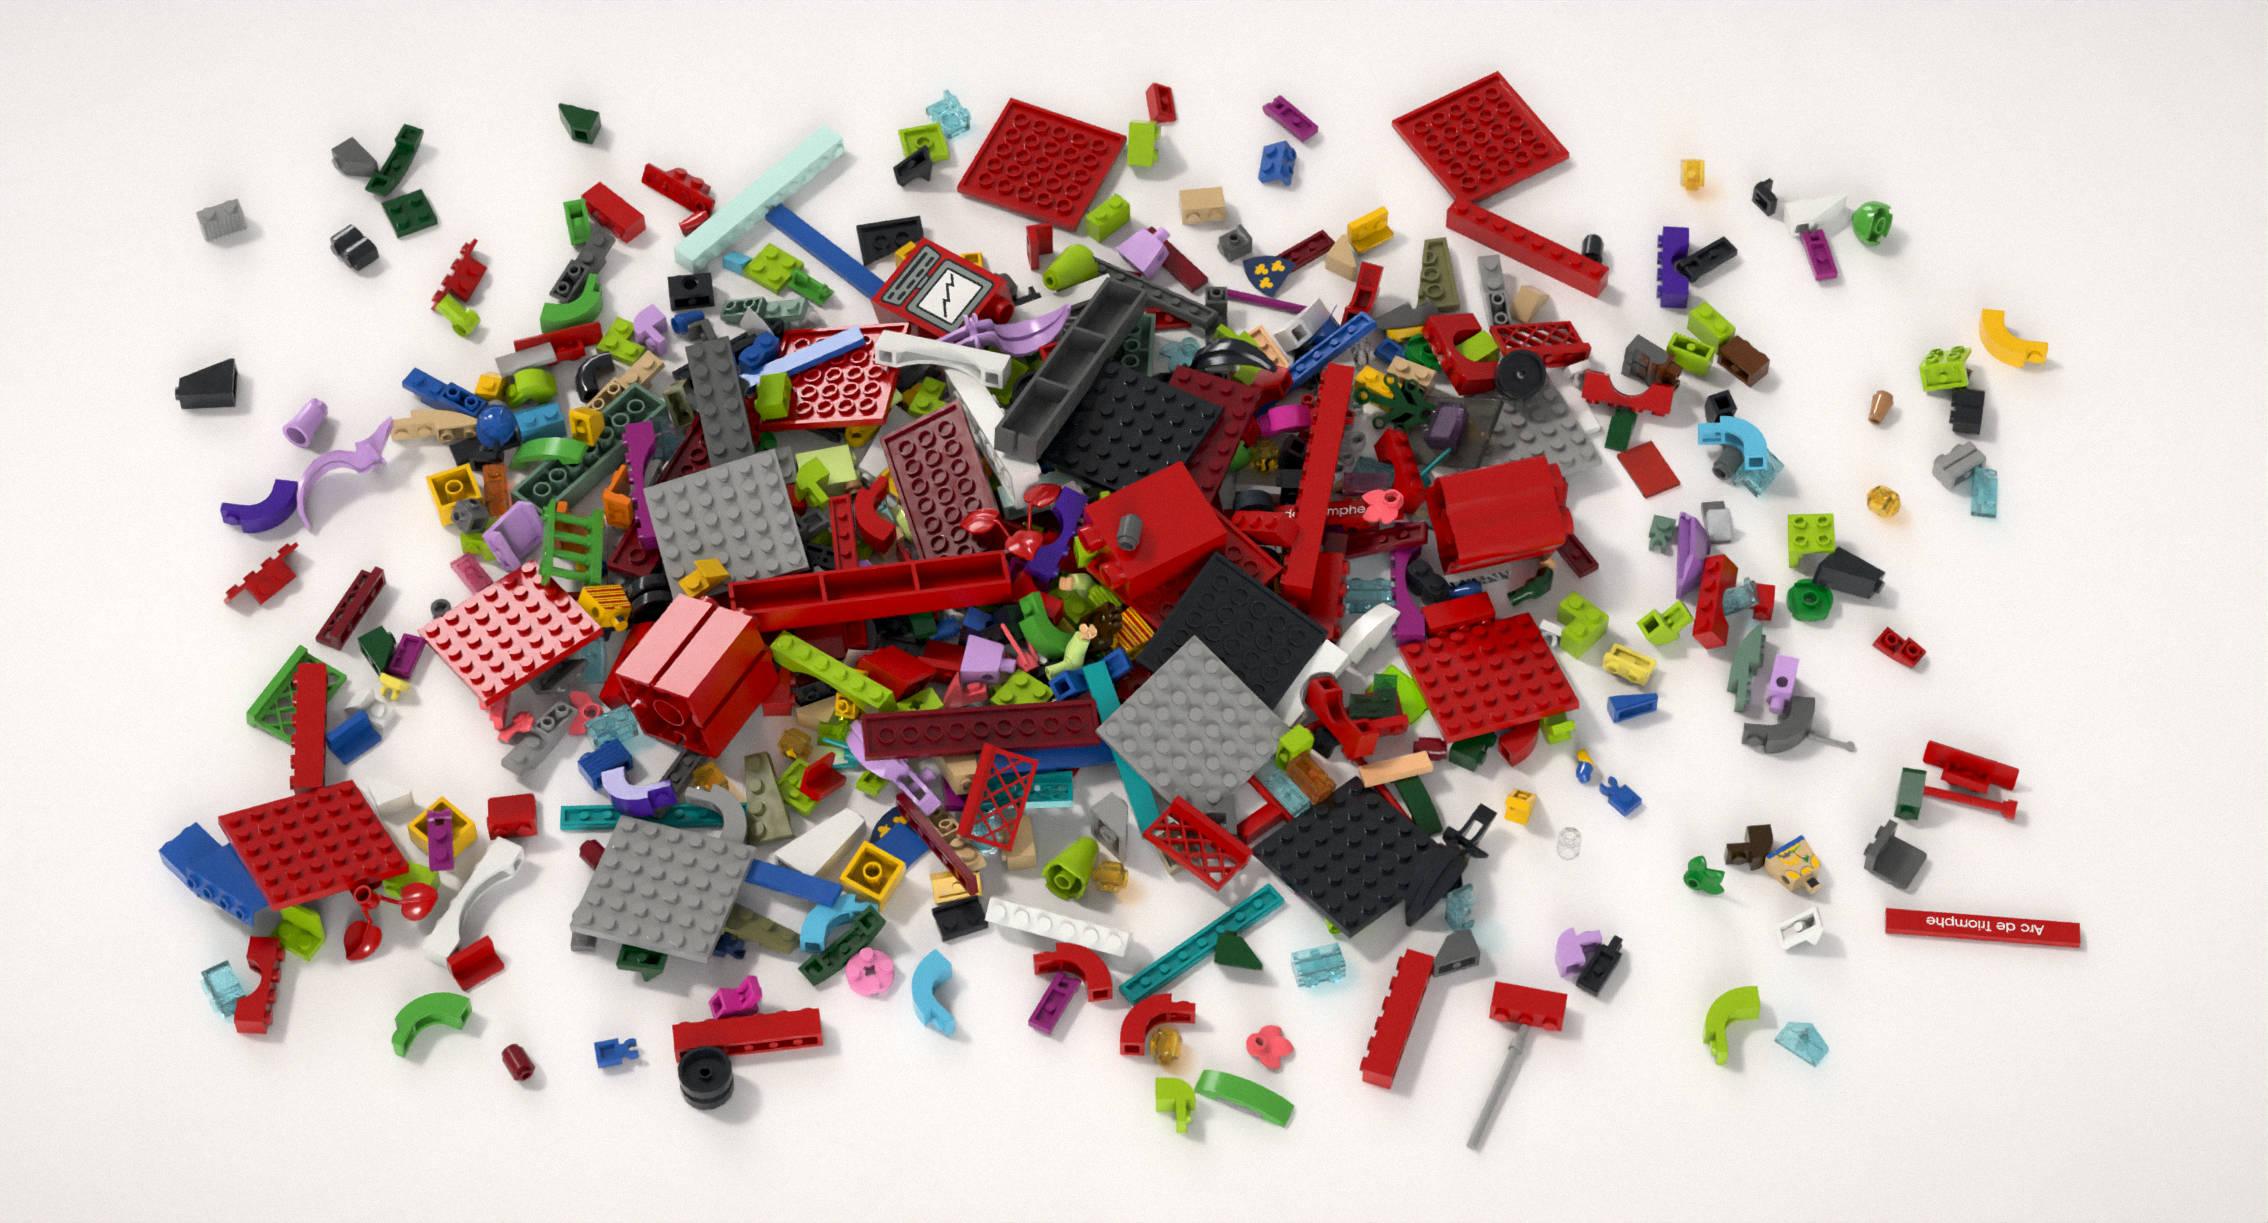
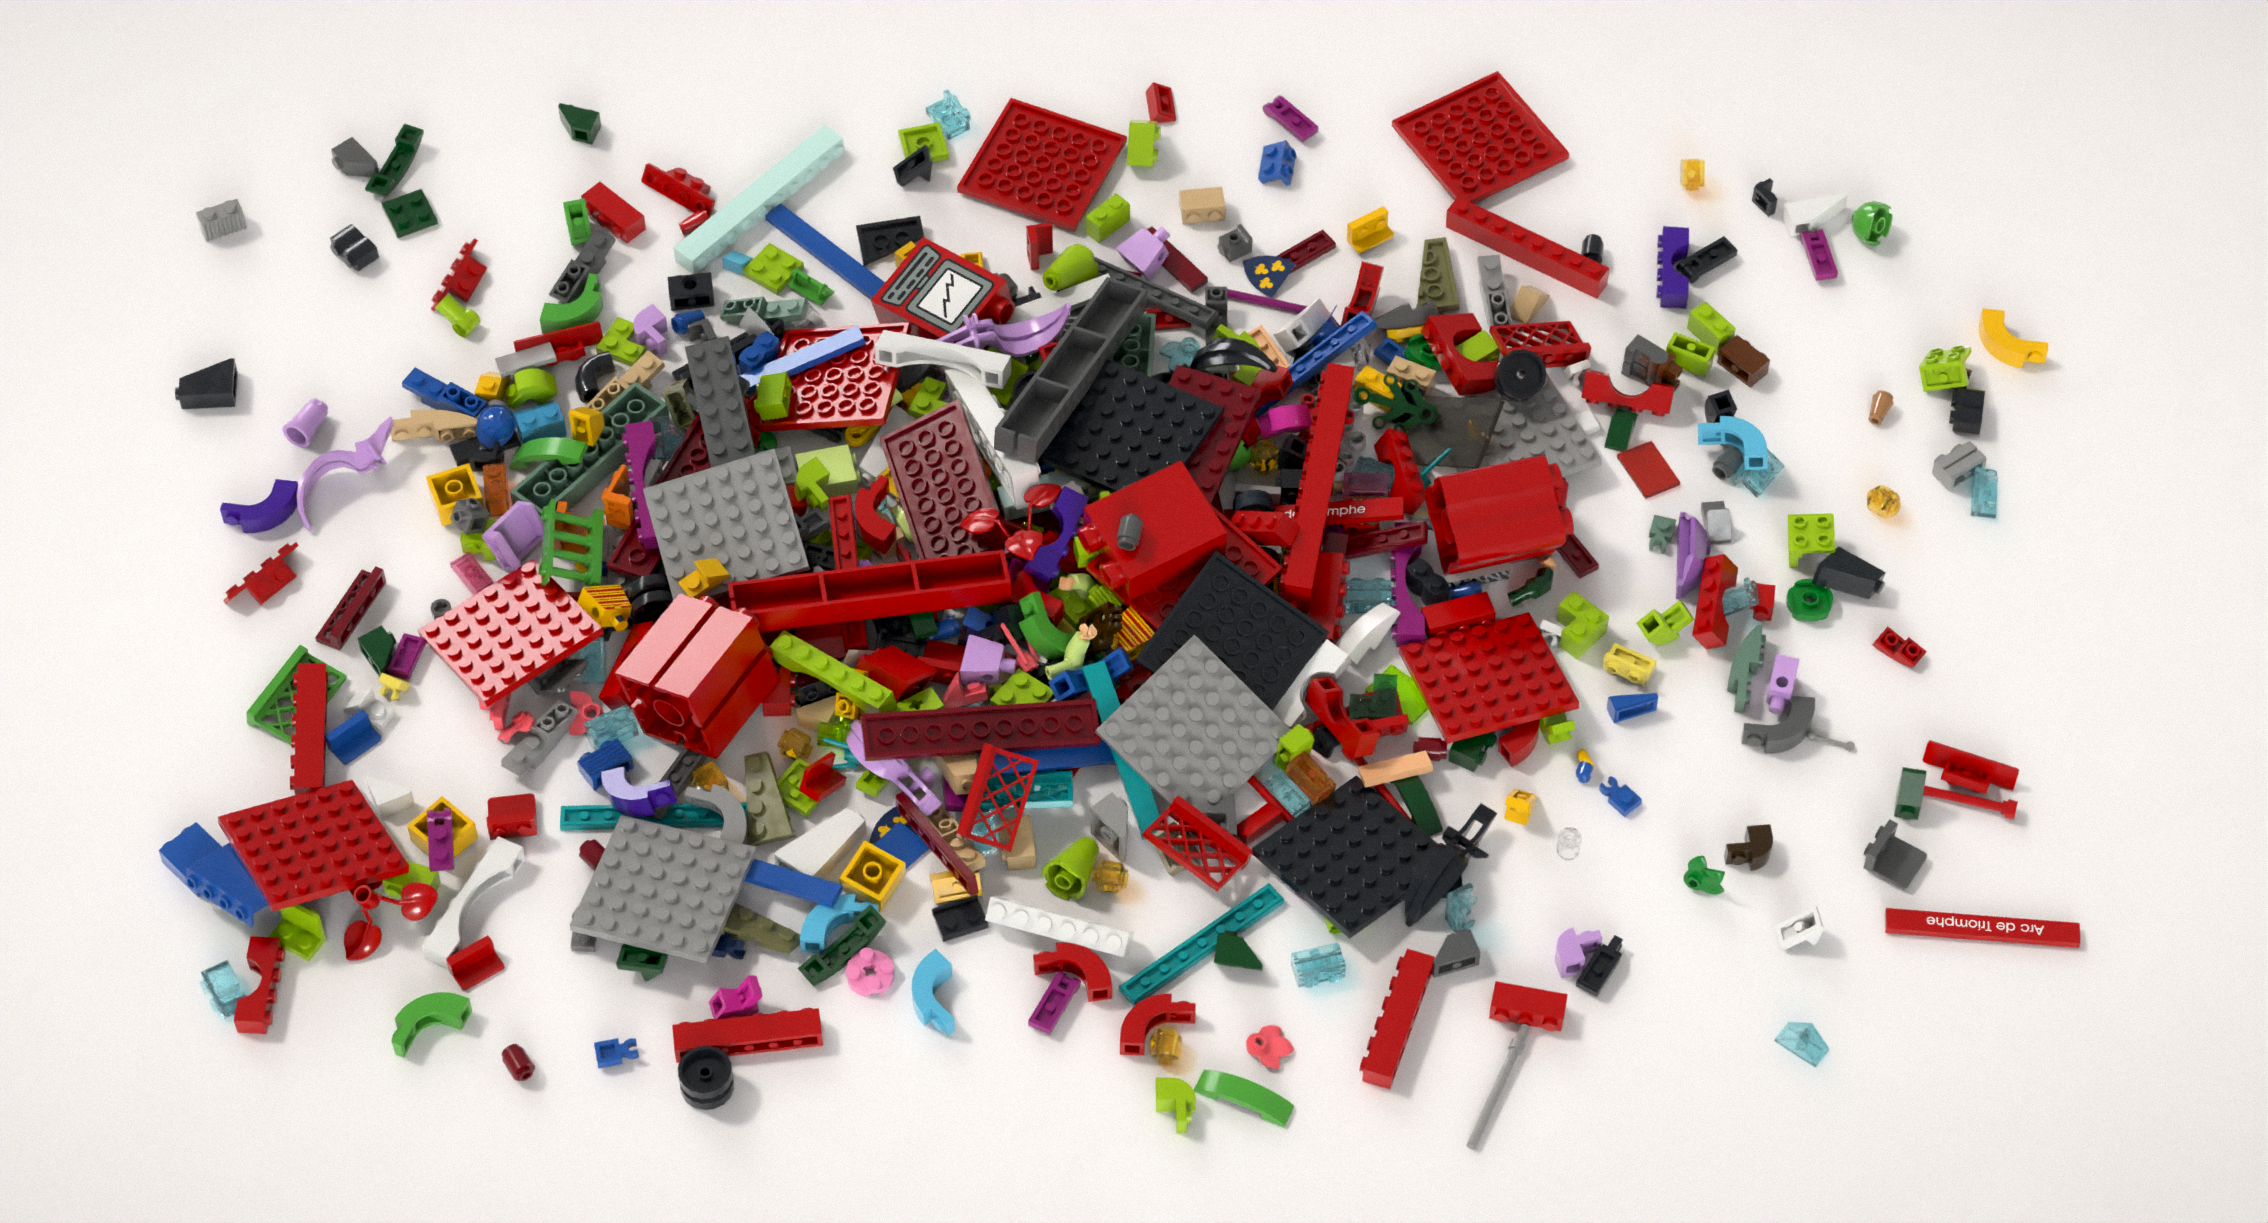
(852, 487): medium nougat plate -> none
(1341, 260): tan slope -> none
(1381, 506): coral plate -> none
(1445, 425): clear purple brick -> none
(1732, 1006): lime arch -> none
(1794, 866): tan torso -> none

